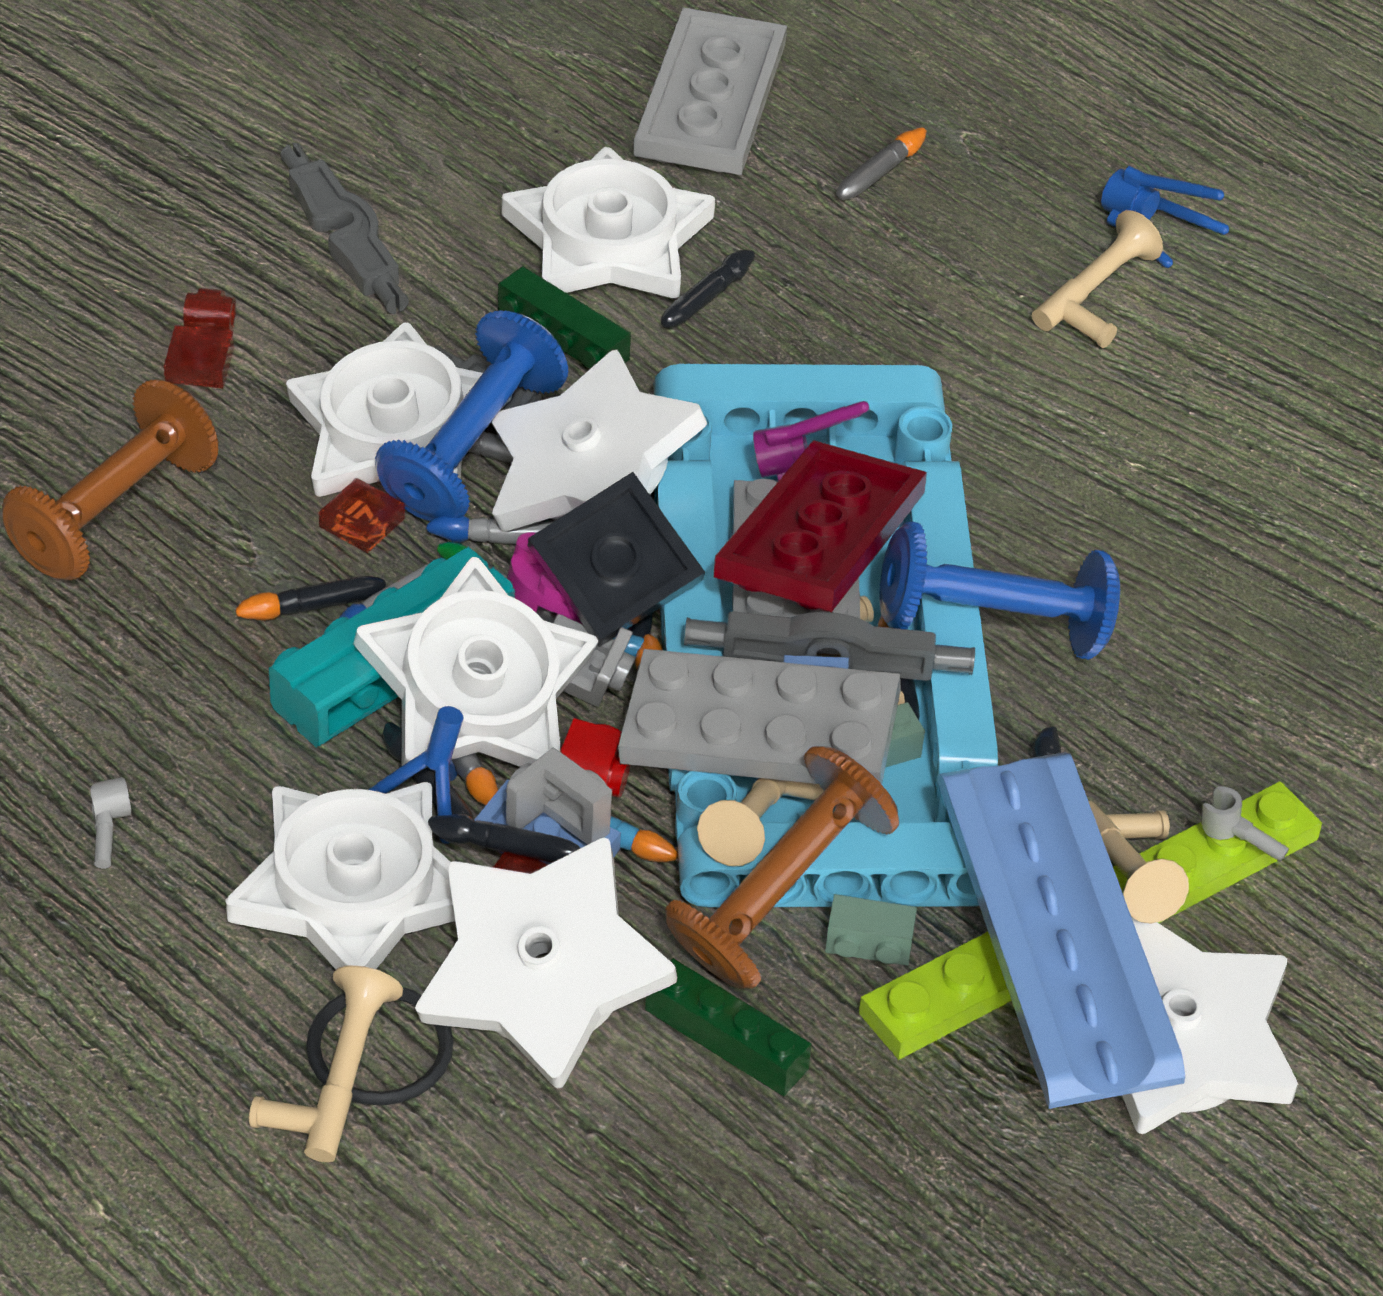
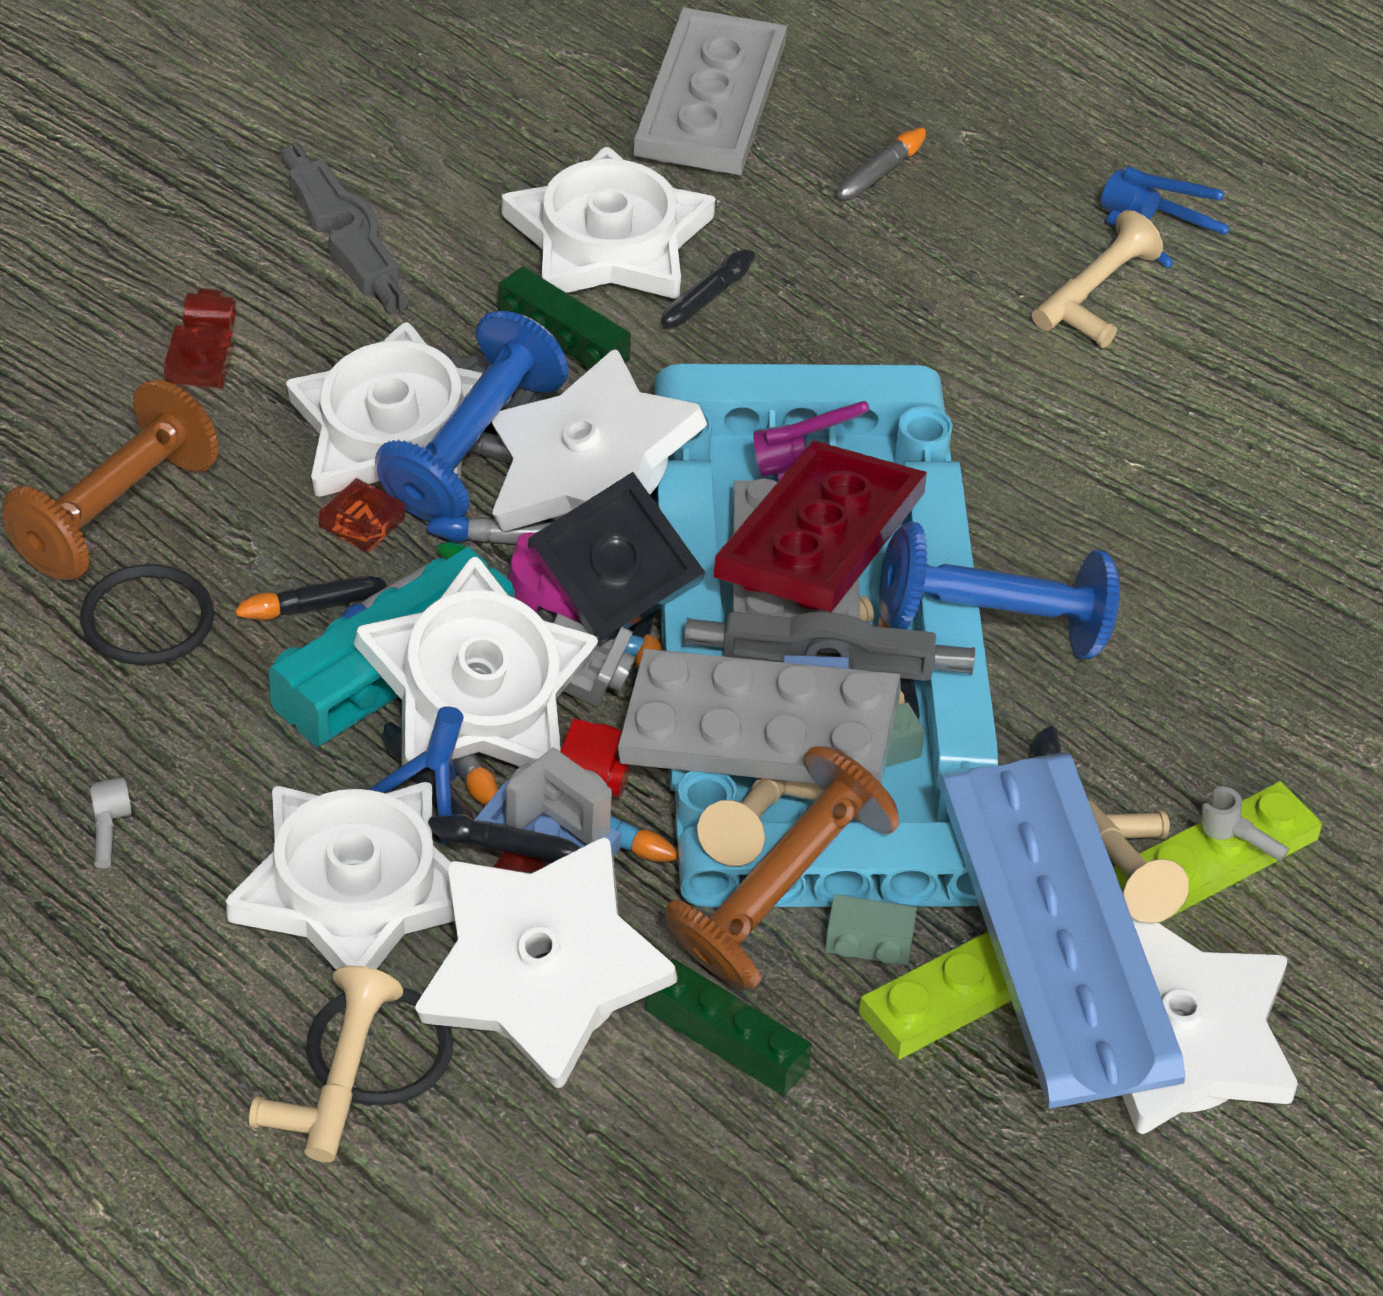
(146, 658): none -> black tyre

